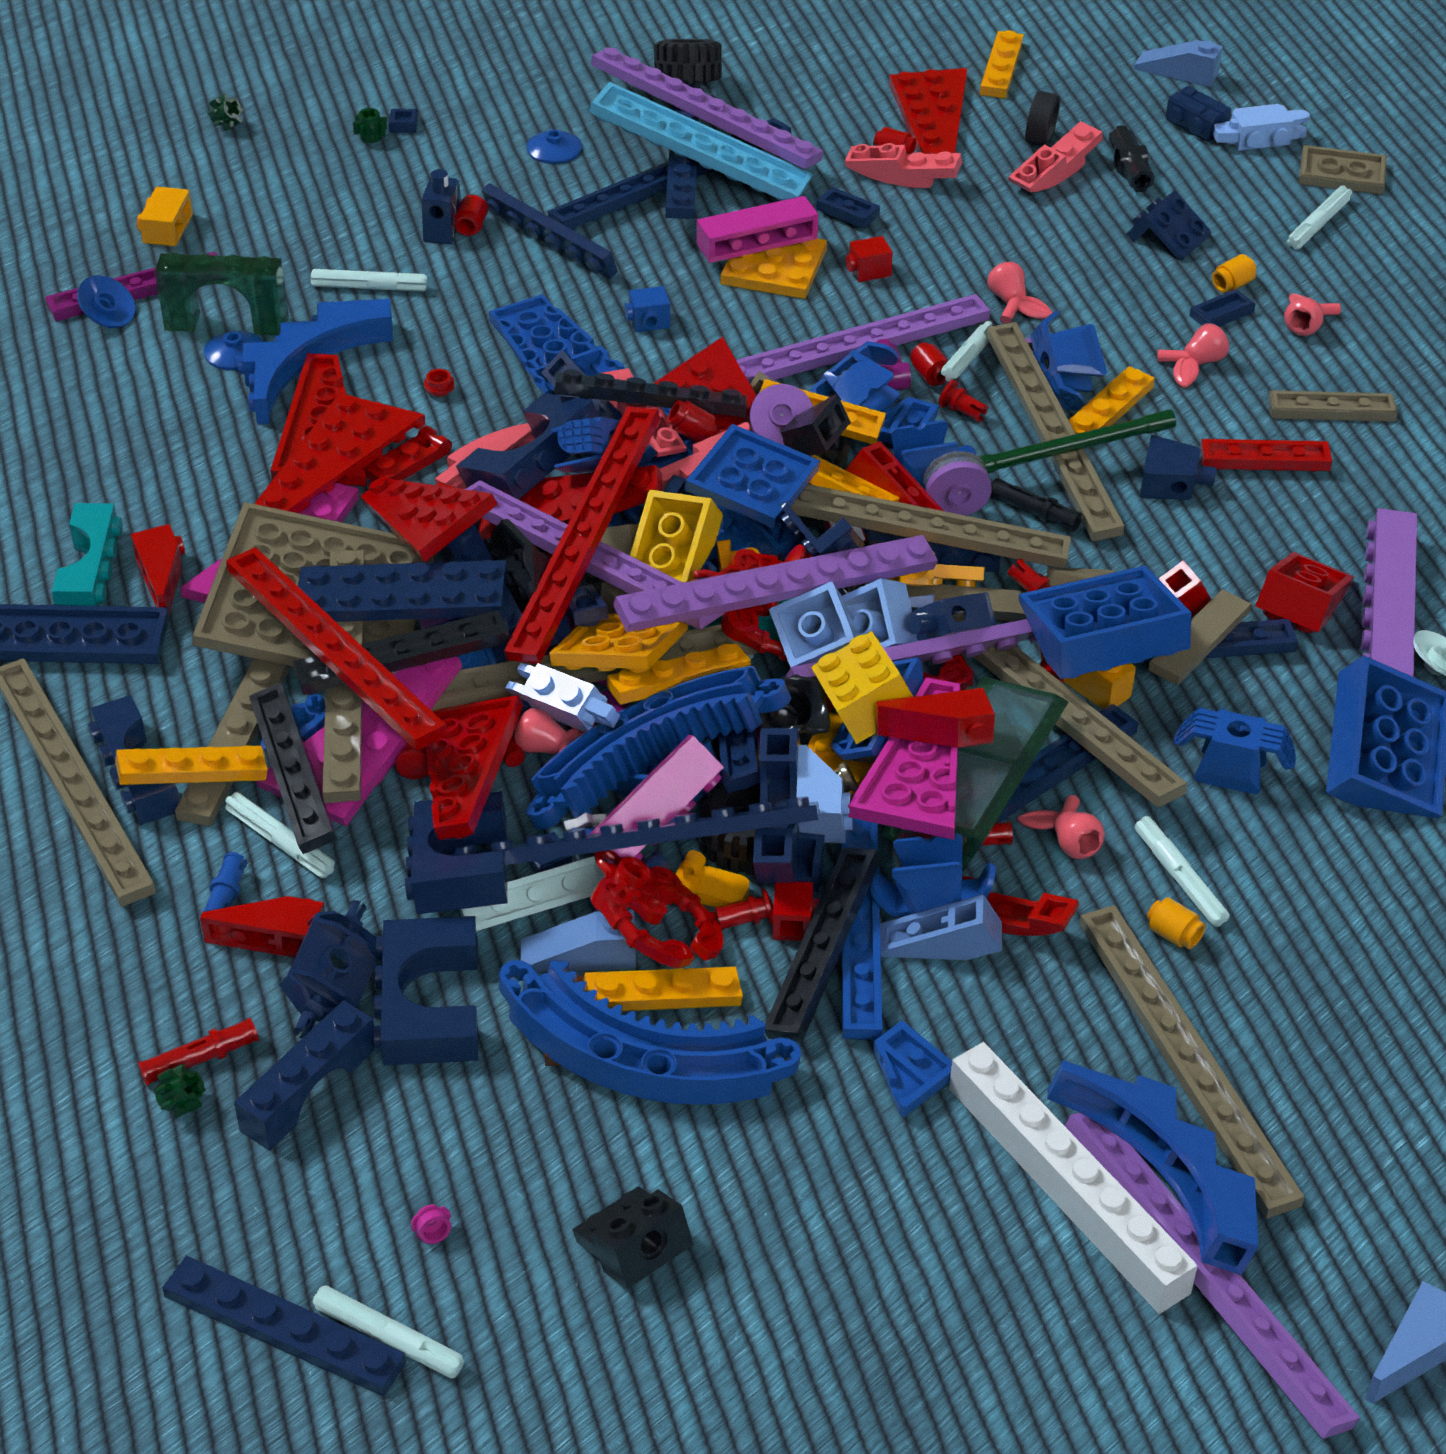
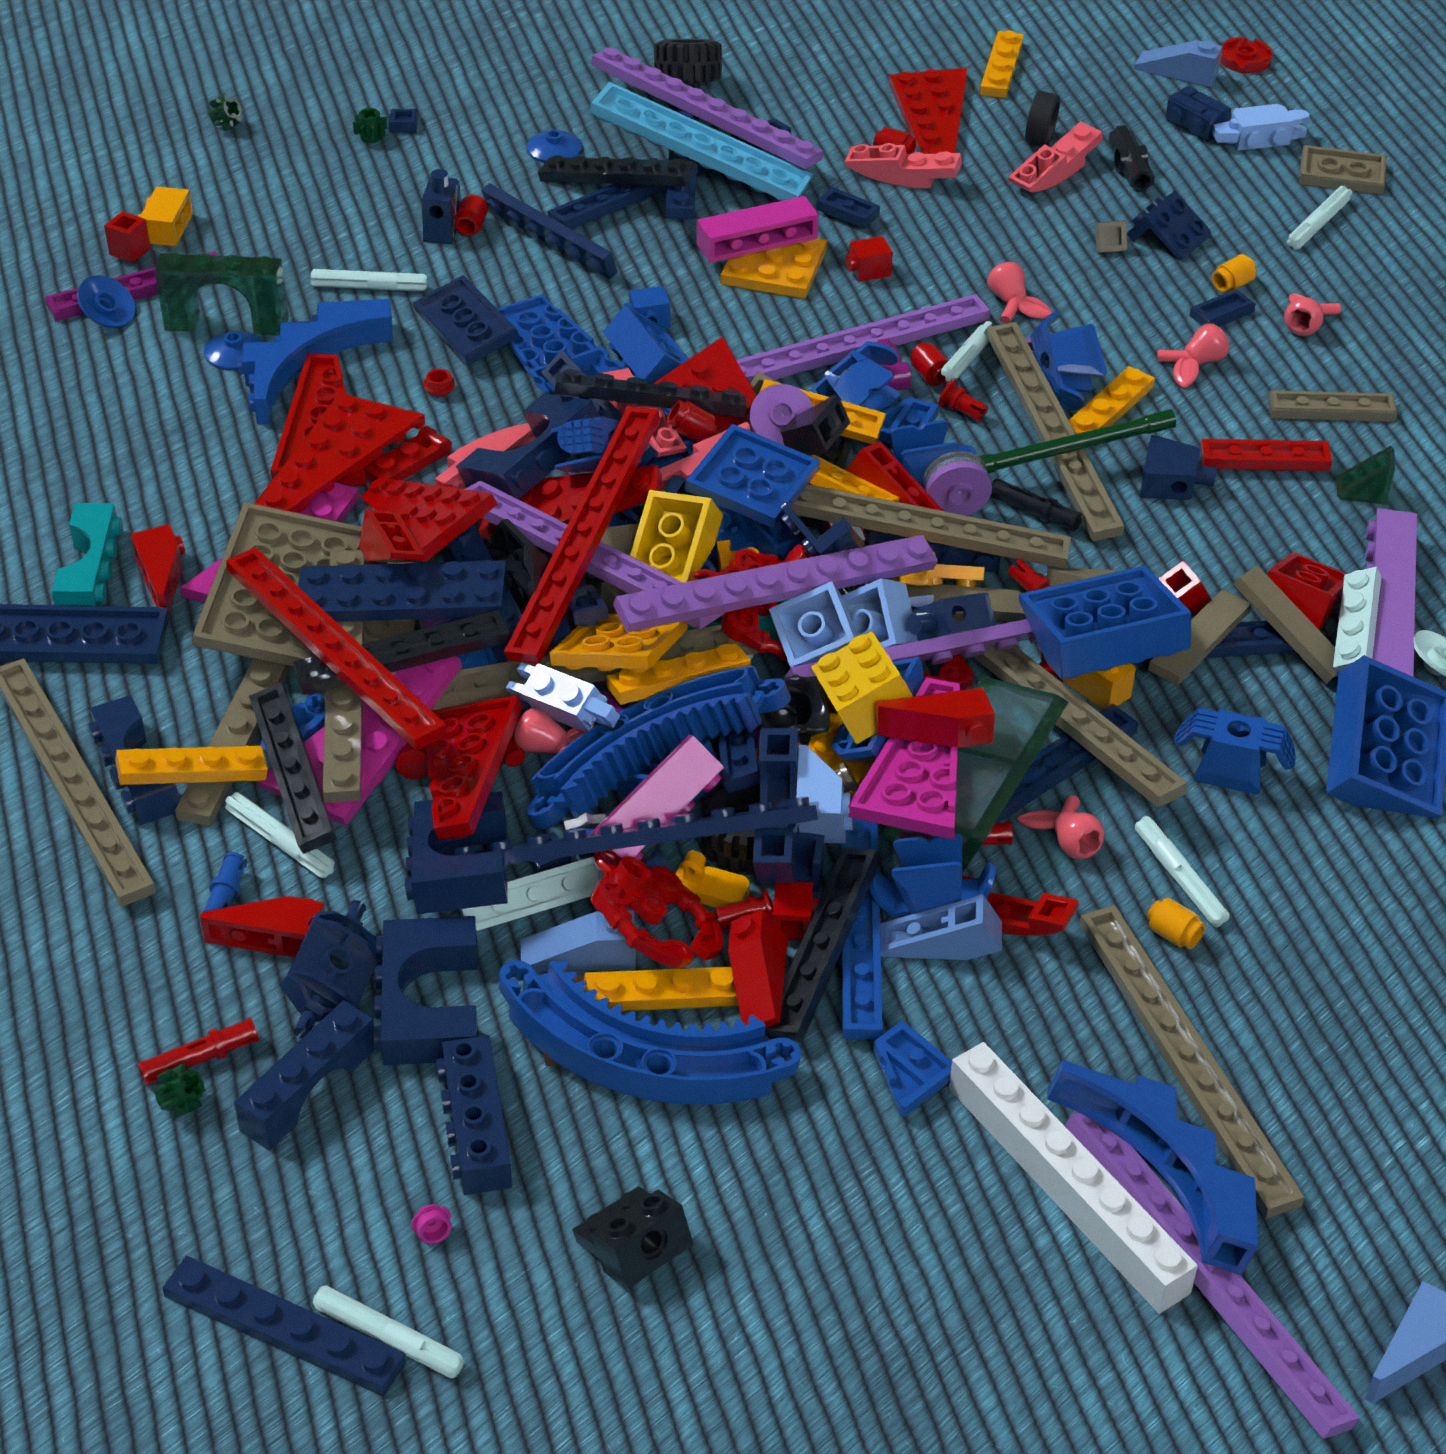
(127, 237): none -> red brick
(387, 539): none -> red slope
(465, 320): none -> dark blue tile
(476, 1115): none -> dark blue brick
(617, 171): none -> black plate
(643, 345): none -> blue slope
(758, 966): none -> red slope
(1111, 236): none -> dark tan tile
(1245, 55): none -> red tile
(1288, 621): none -> dark tan tile
(1357, 617): none -> light aqua plate
(1369, 479): none -> clear green slope

